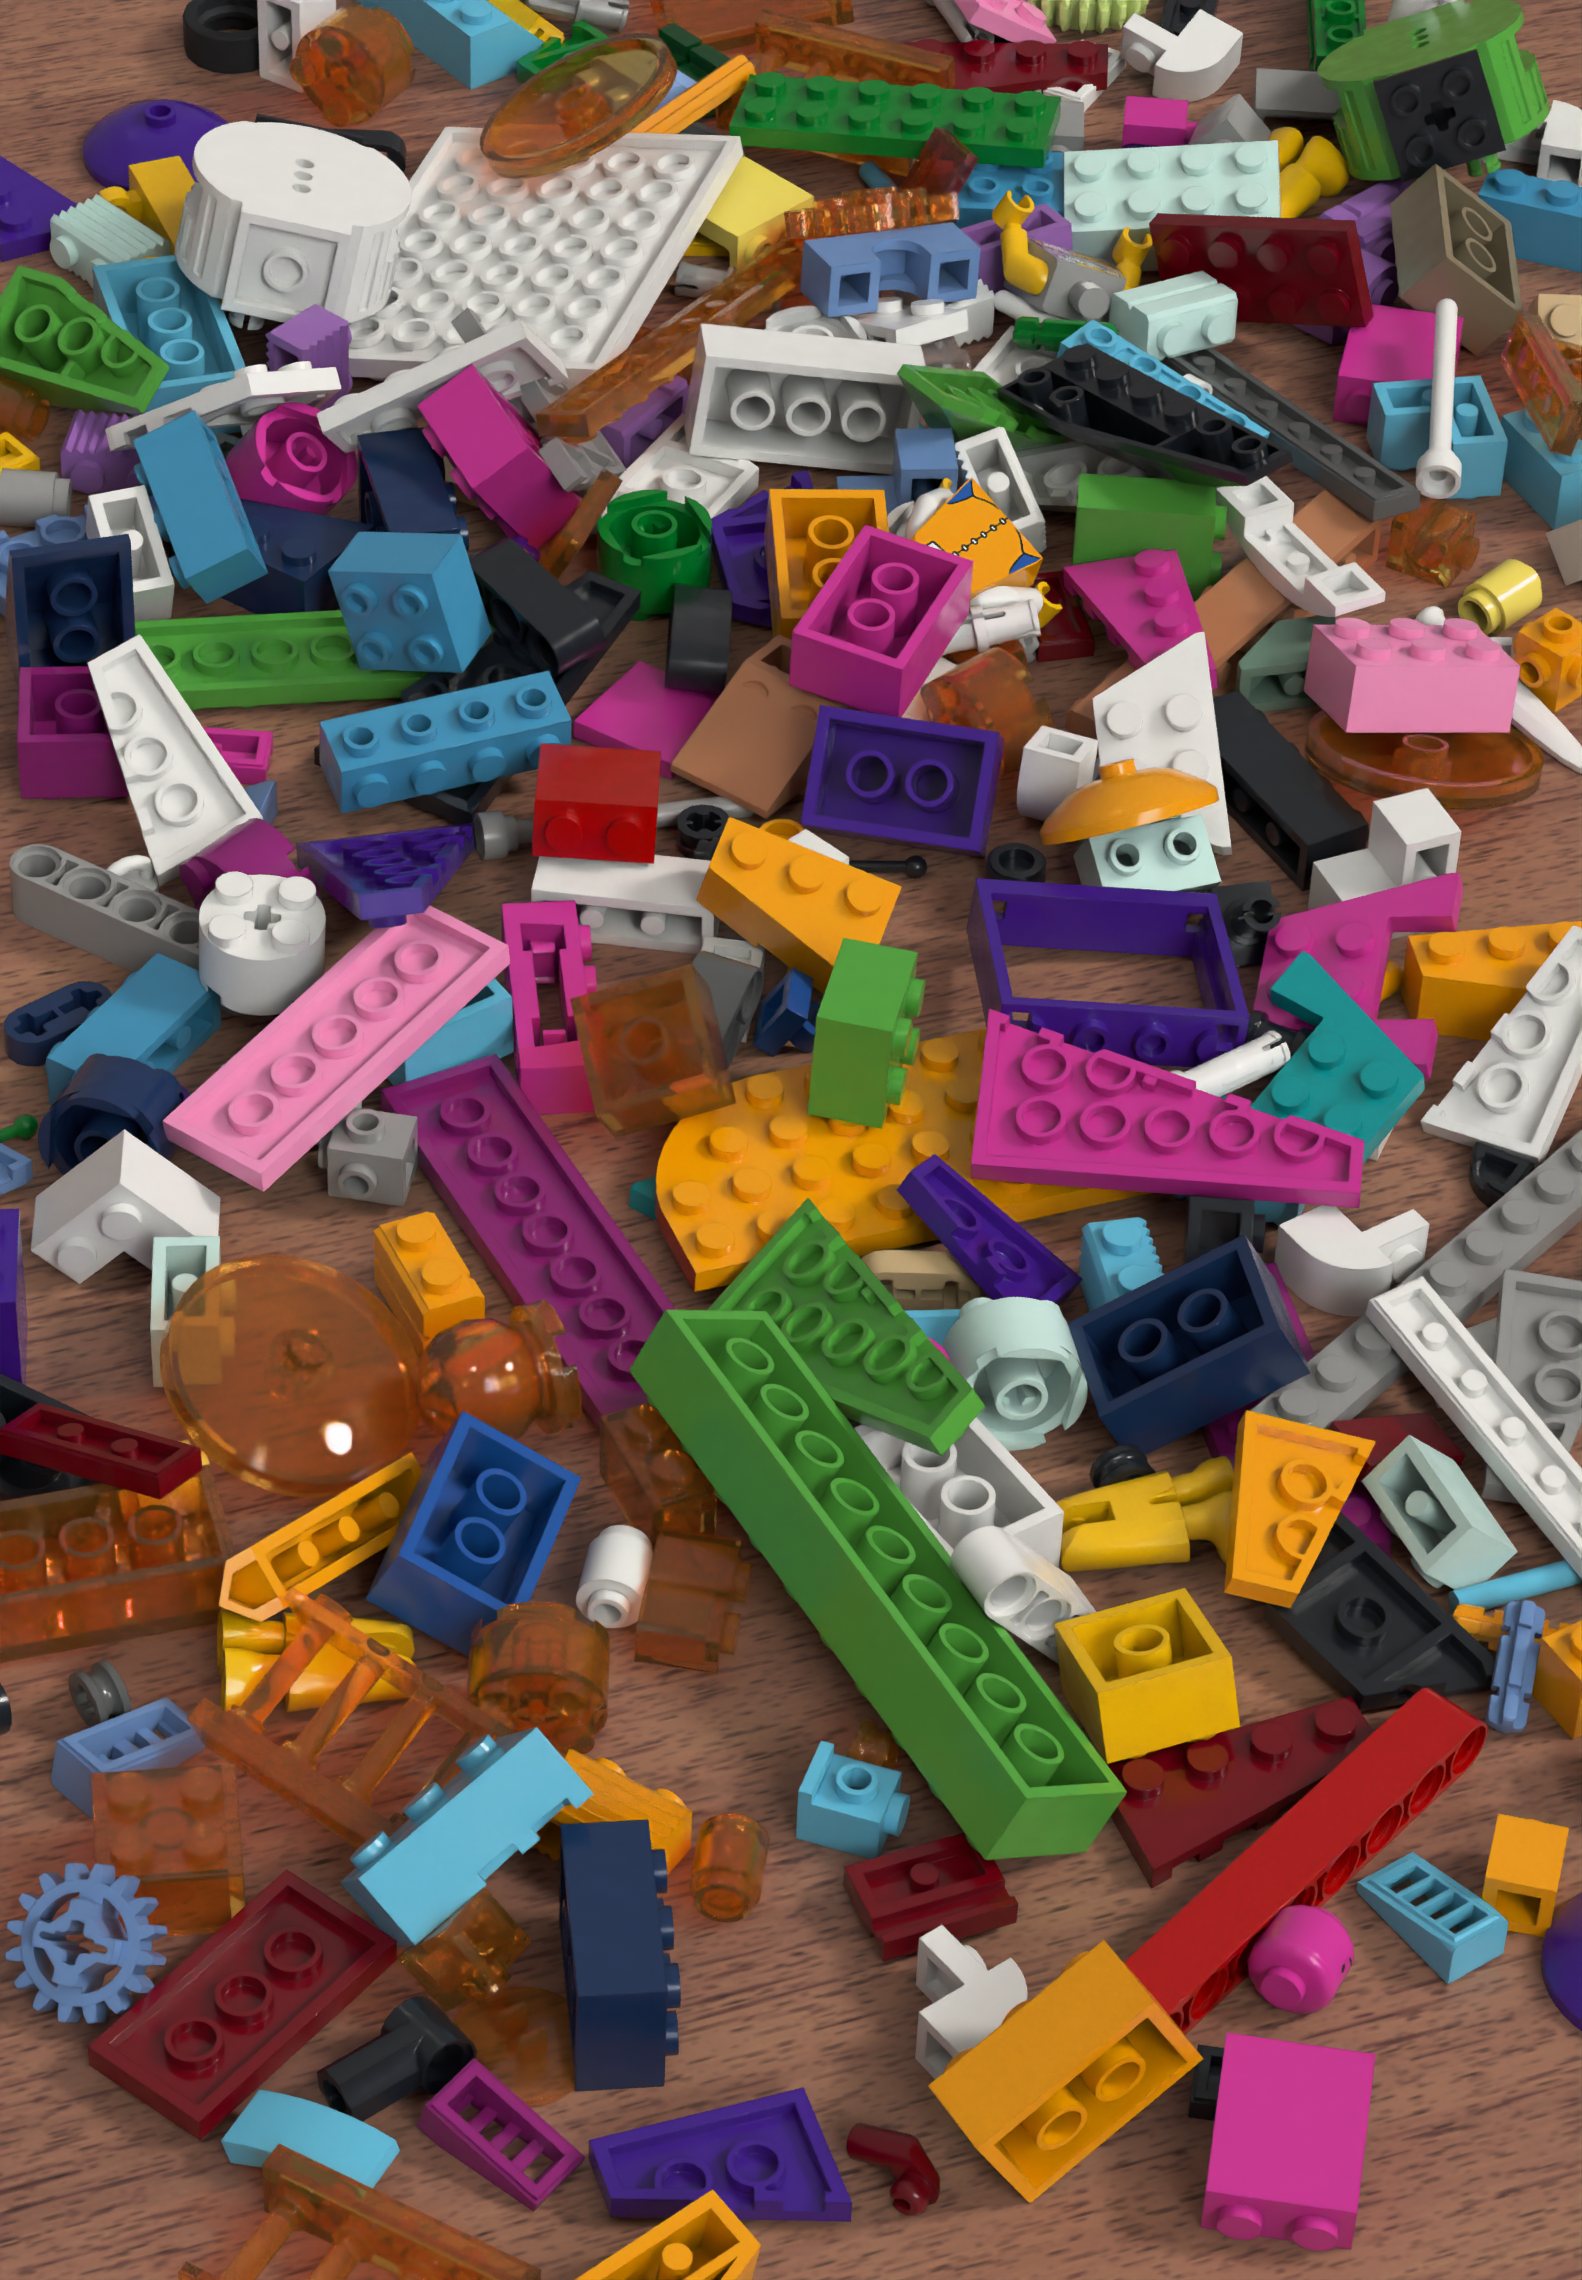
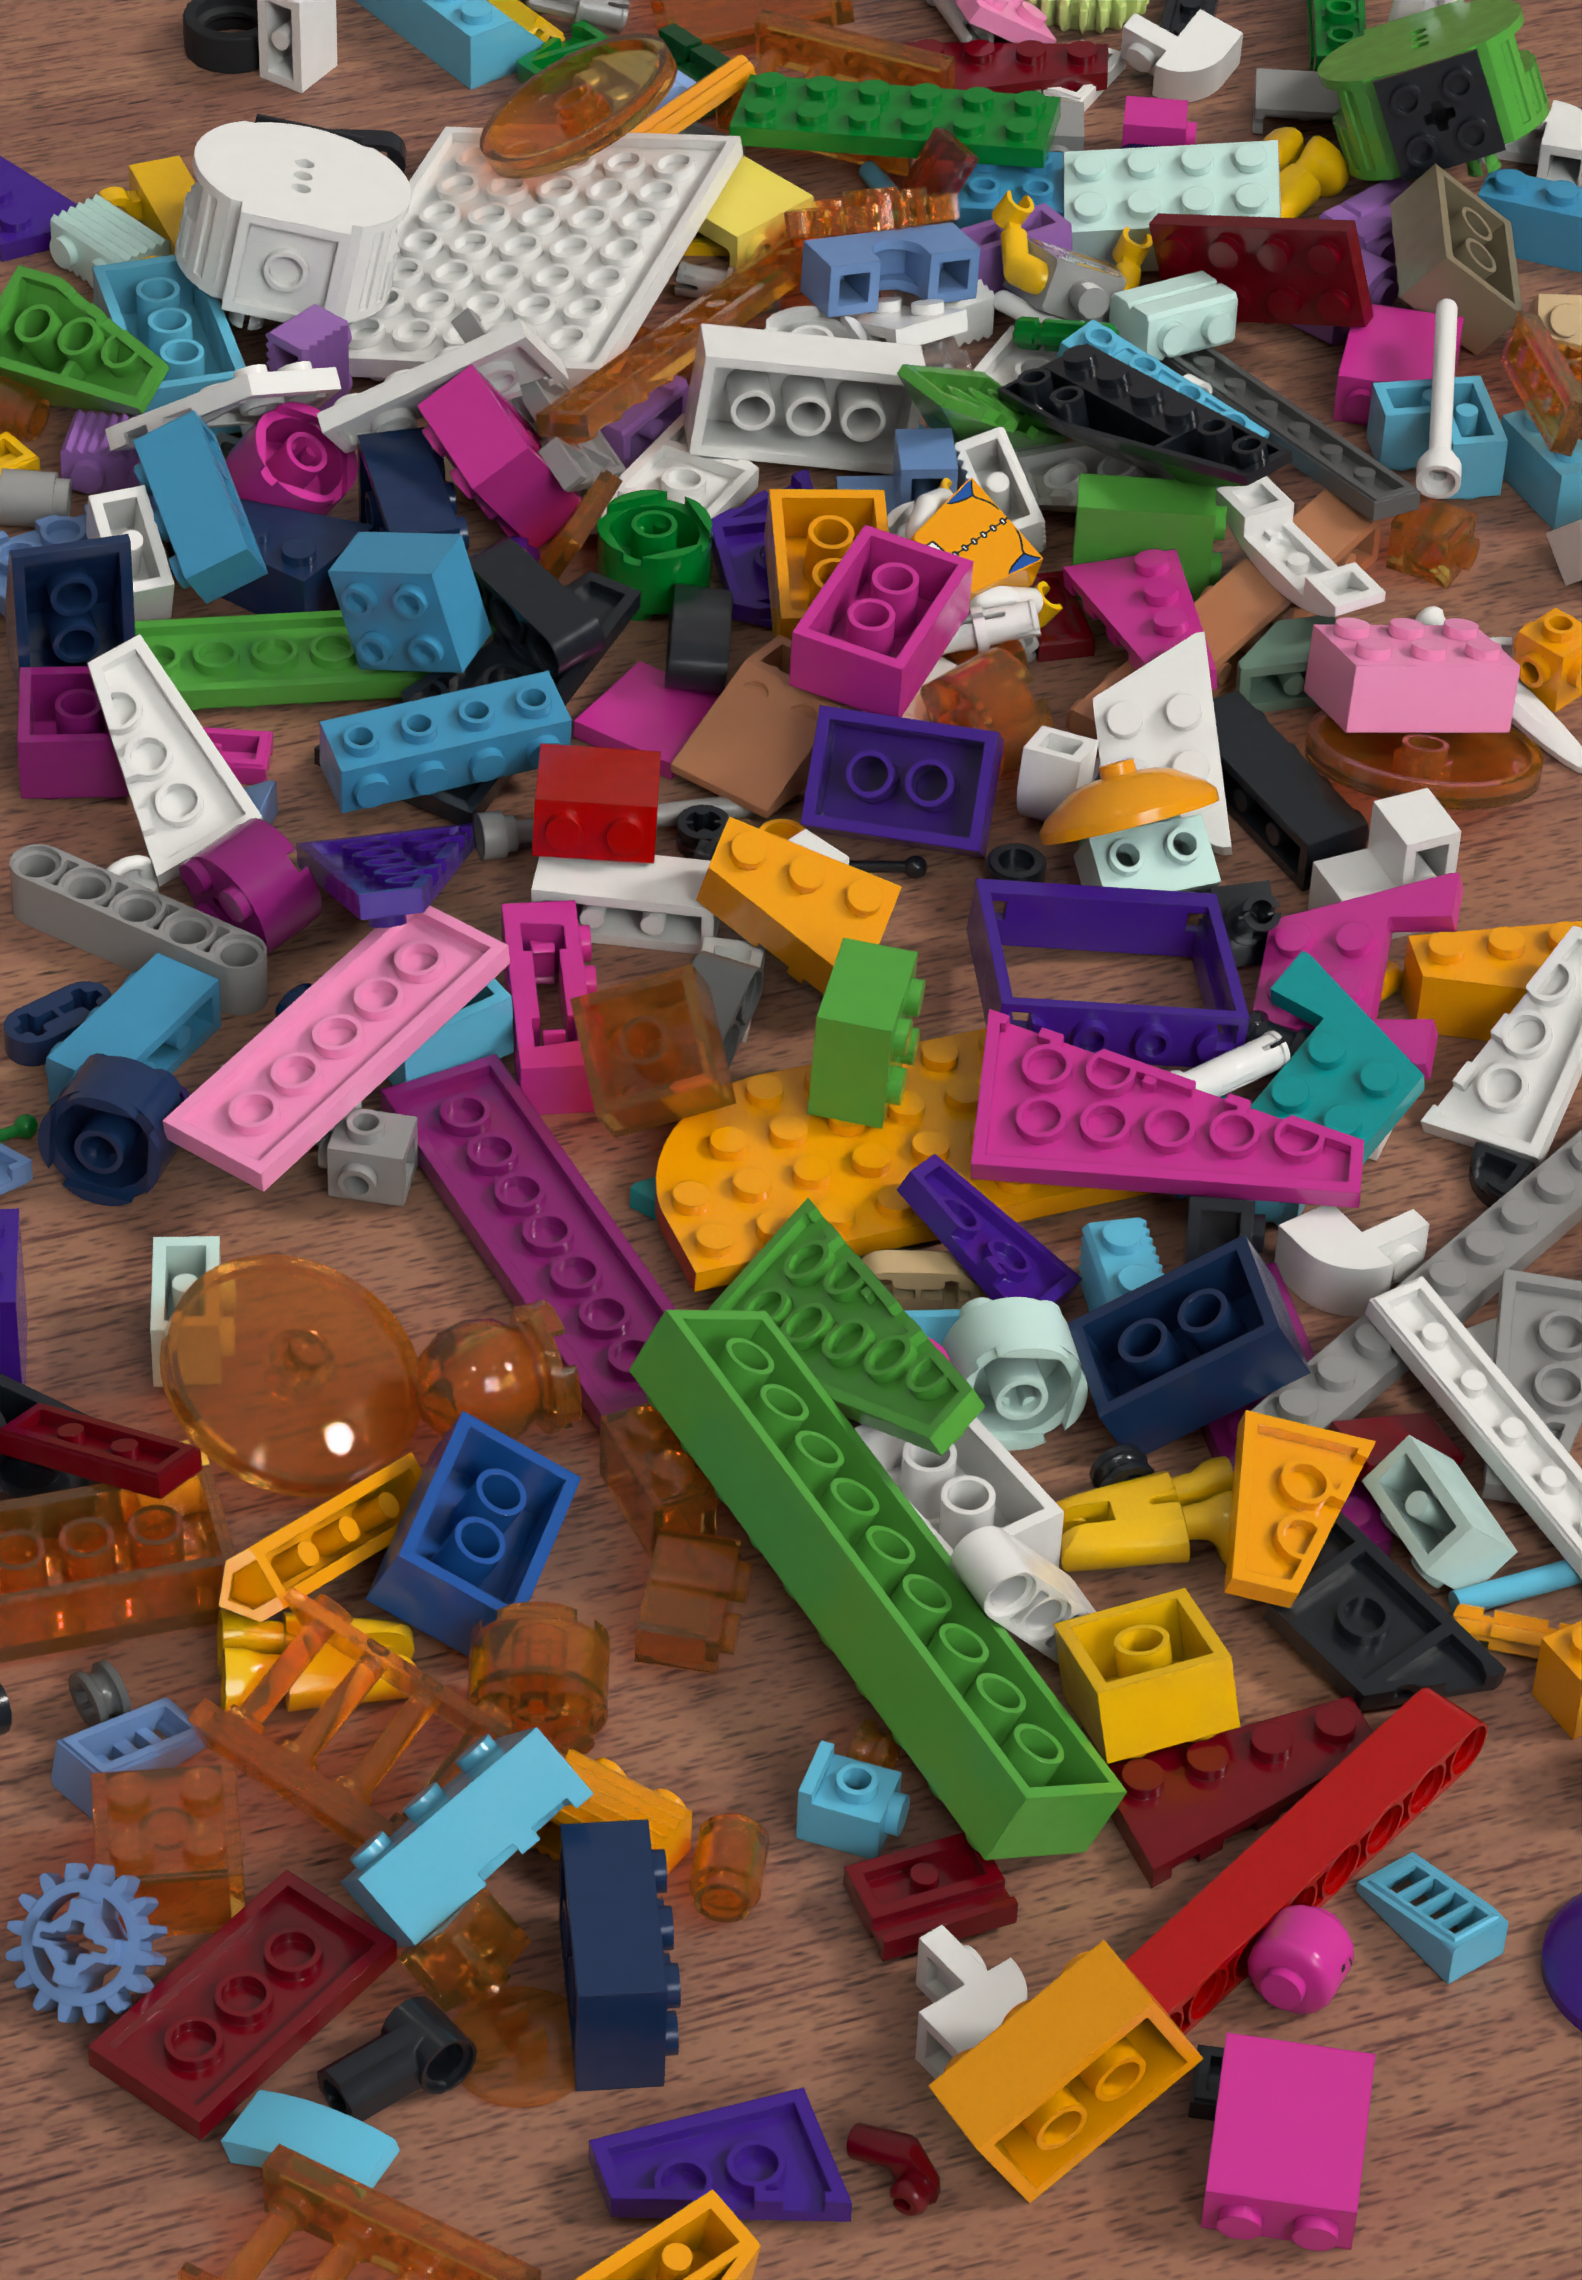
(118, 1205): white brick -> none
(145, 134): dark purple dish -> none
(261, 941): white brick -> none
(354, 63): clear orange brick -> none
(424, 1277): light orange brick -> none
(497, 2103): magenta slope -> none
(615, 1576): white brick -> none
(787, 1015): blue tile -> none
(1229, 124): light grey brick -> none
(1501, 597): light yellow brick -> none
(1515, 1667): medium blue axle -> none
(1525, 1872): light orange brick -> none

